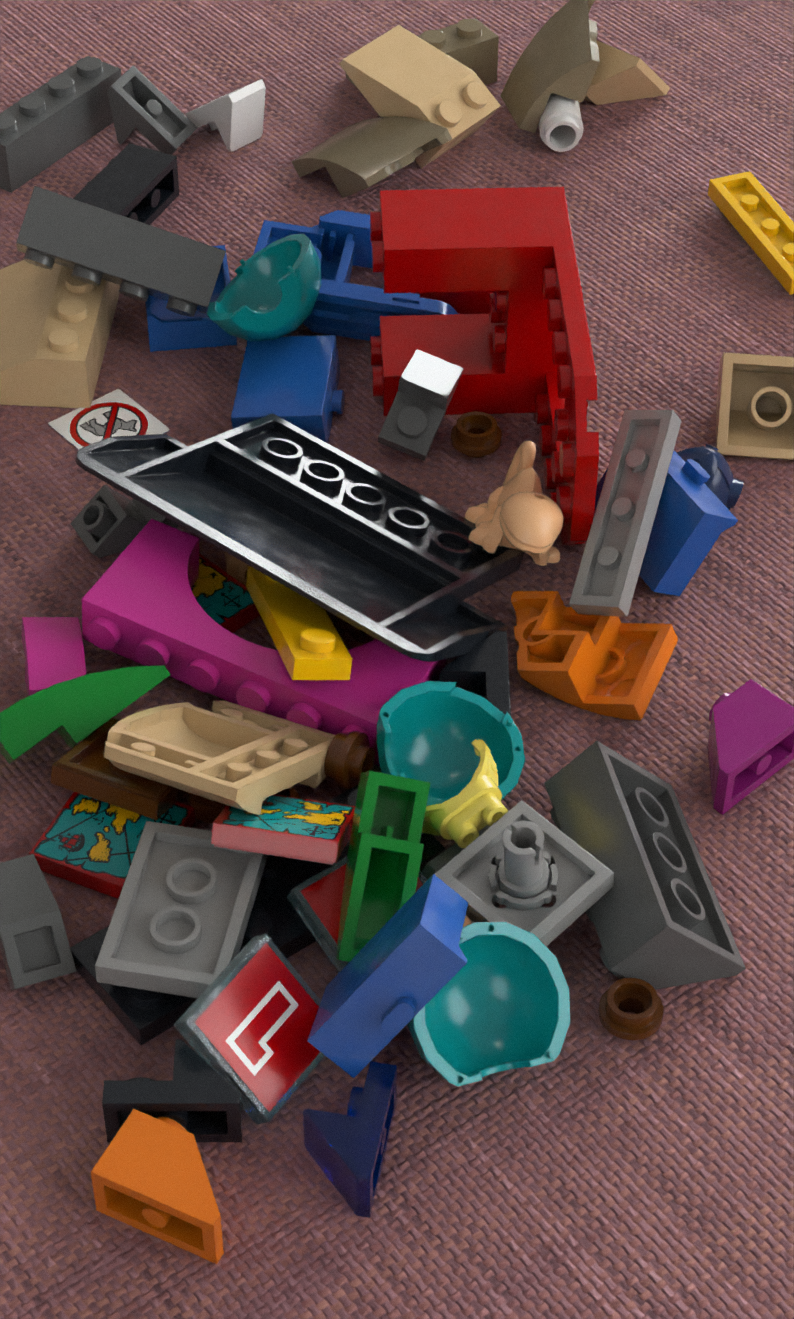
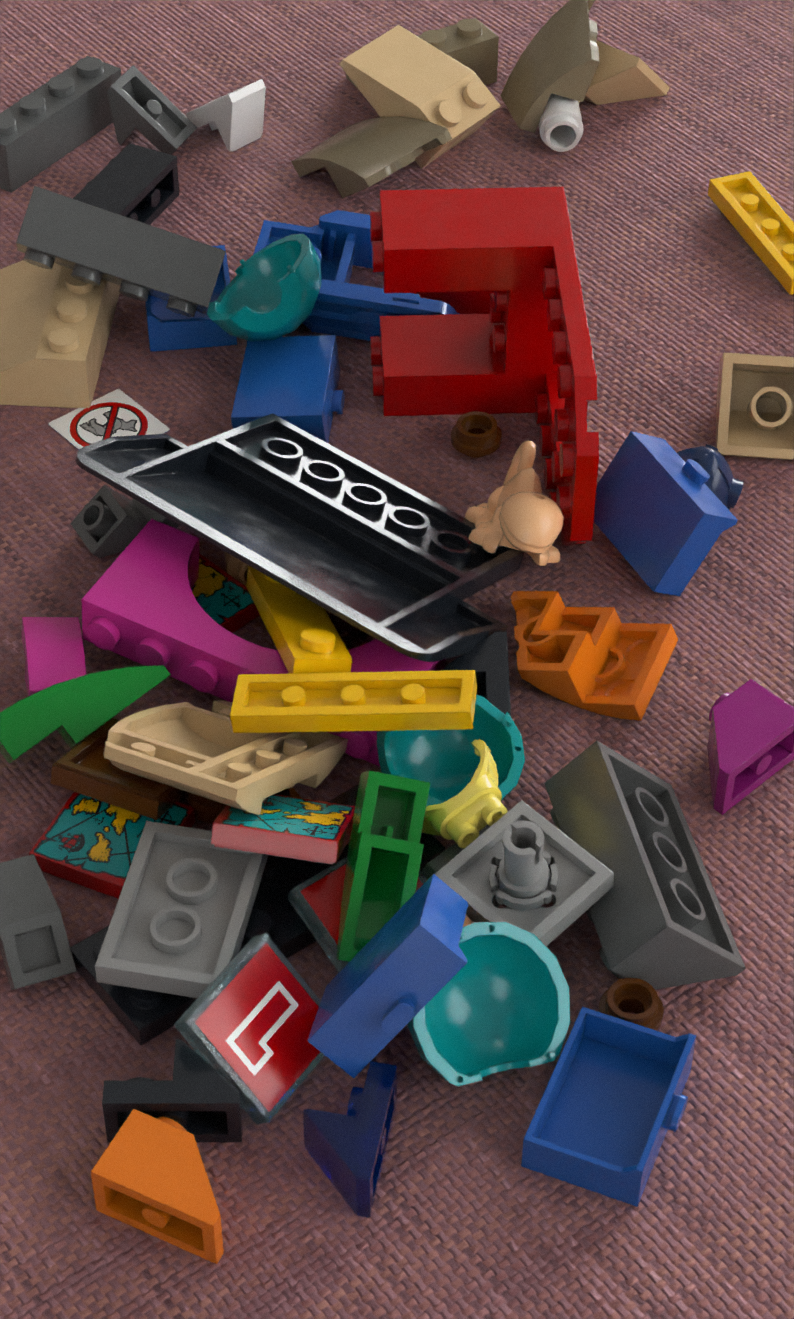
(348, 758): reddish brown plate -> none
(354, 701): none -> yellow plate
(420, 404): dark grey slope -> none
(609, 1105): none -> blue container
(625, 513): light grey plate -> none

